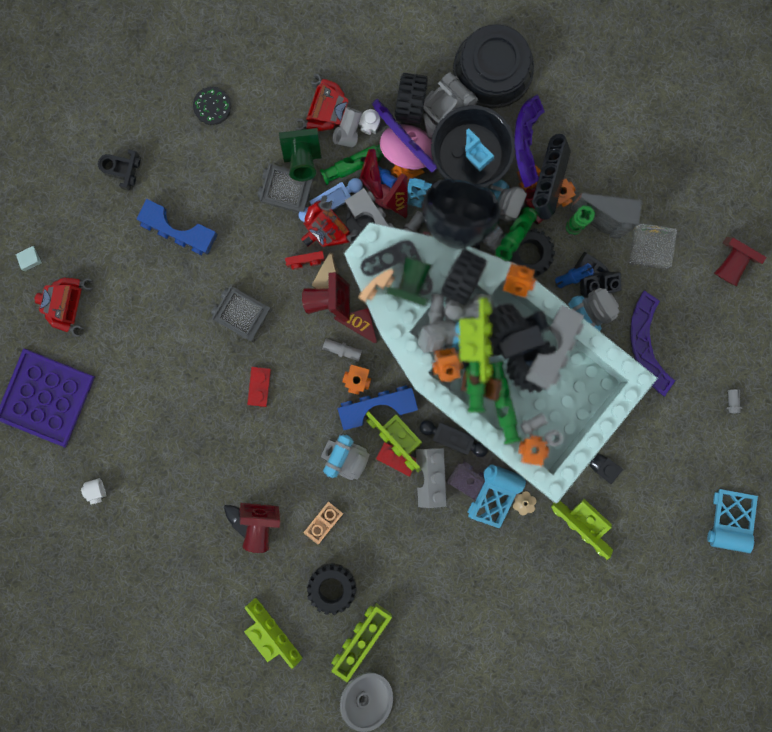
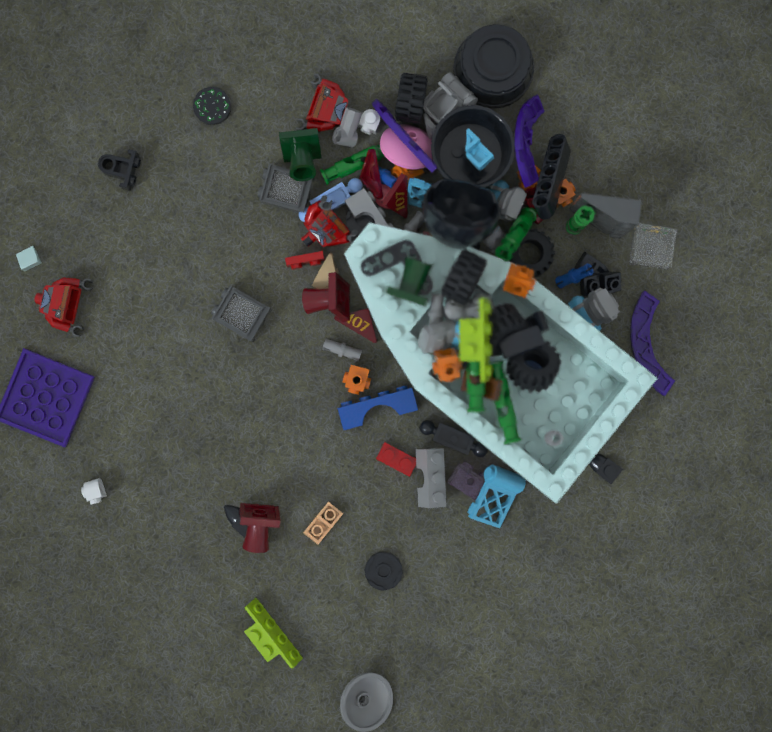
(155, 217): blue arch -> none
(259, 386): red plate -> none
(327, 605): black tyre -> none
(346, 458): light grey piece -> none
(362, 641): lime brick -> none
(381, 281): light nougat slope -> none
(383, 571): none -> black tile
(400, 436): lime bracket -> none
(519, 502): tan plant -> none
(533, 424): light grey pin -> none
(533, 458): orange brick -> none
(546, 367): light grey arch -> none
(587, 523): lime bracket -> none
(726, 535): medium azure piece -> none
(734, 401): light grey pin -> none
(737, 261): dark red plant -> none

